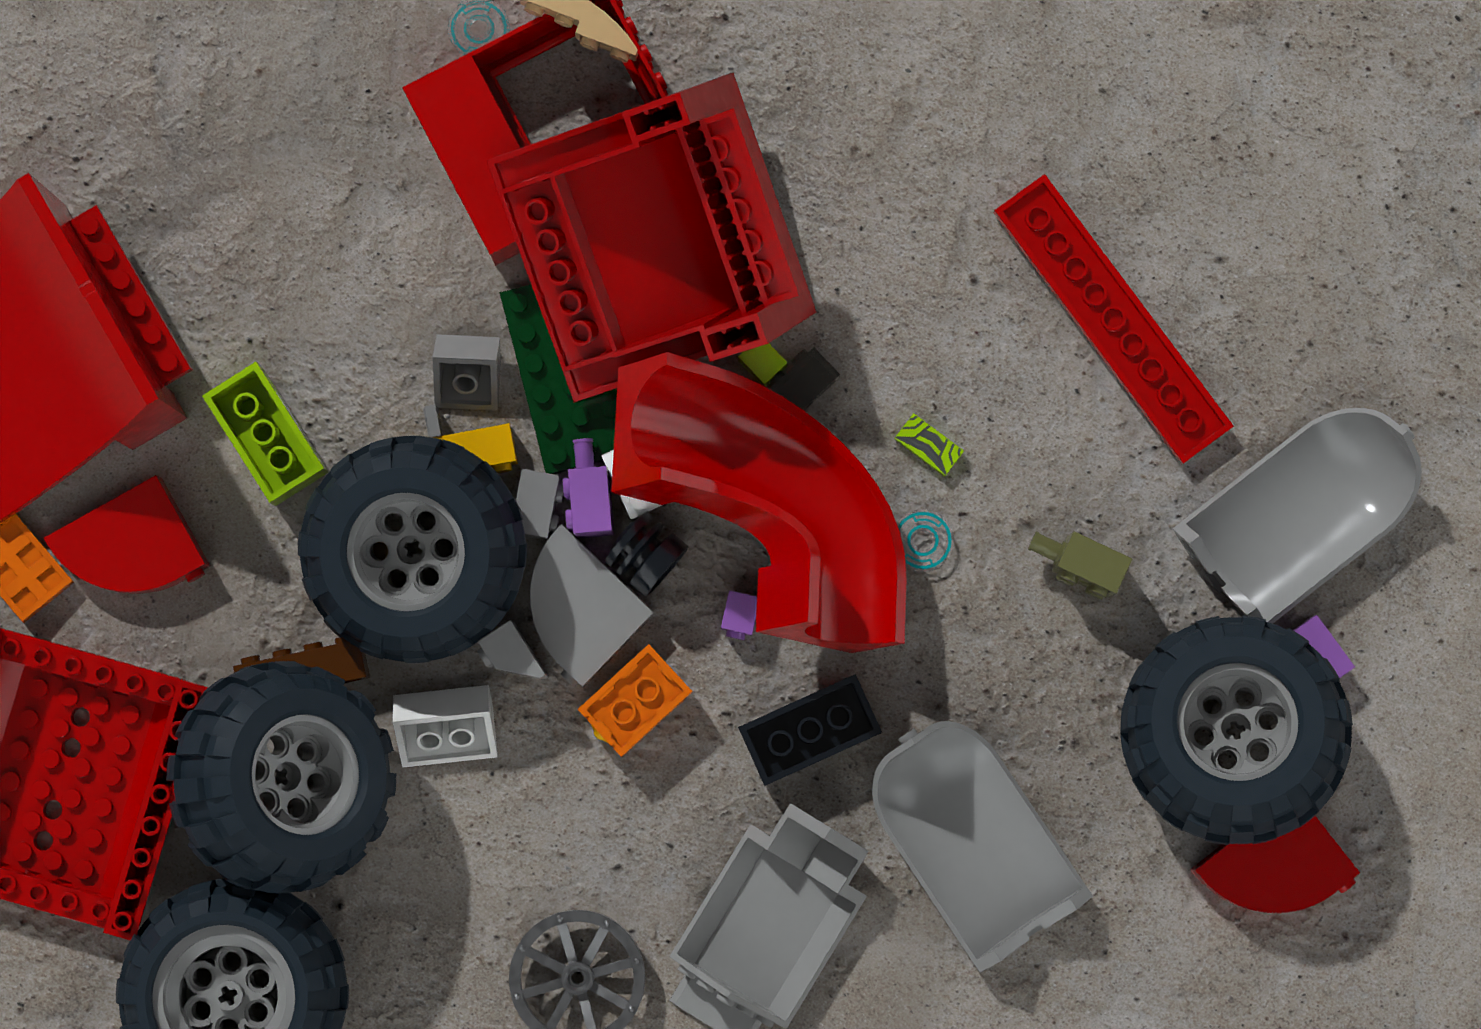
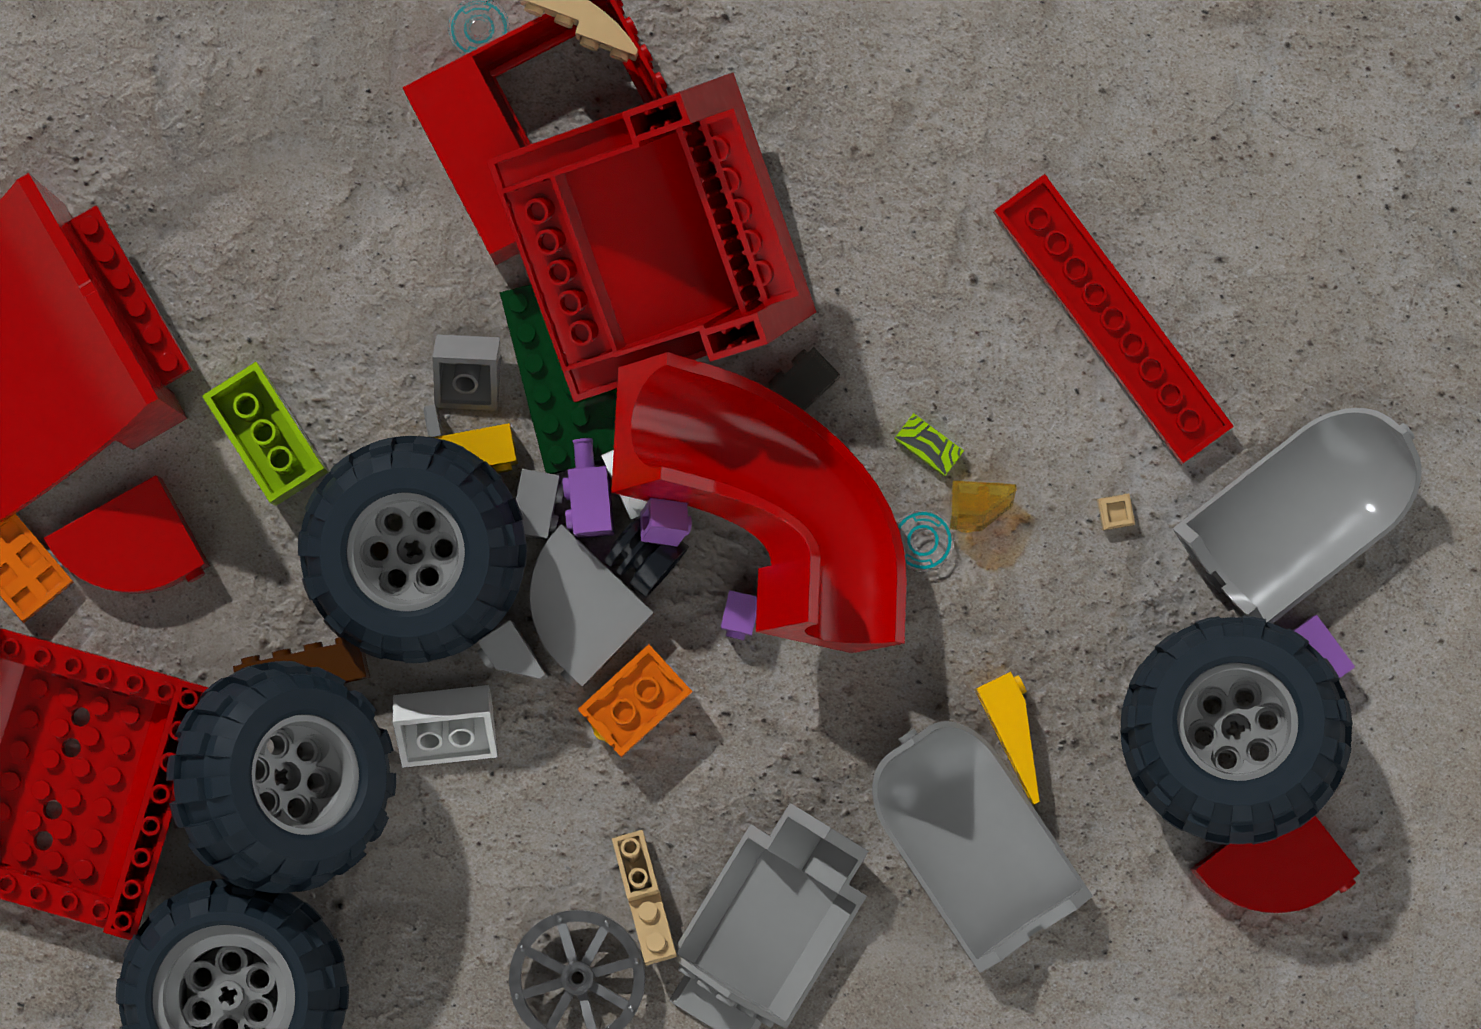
(644, 897): none -> tan slope
(664, 522): none -> medium lavender brick
(762, 363): lime brick -> none
(810, 730): black brick -> none
(978, 504): none -> clear yellow slope
(1008, 716): none -> yellow slope
(1084, 563): olive brick -> none
(1116, 512): none -> tan tile

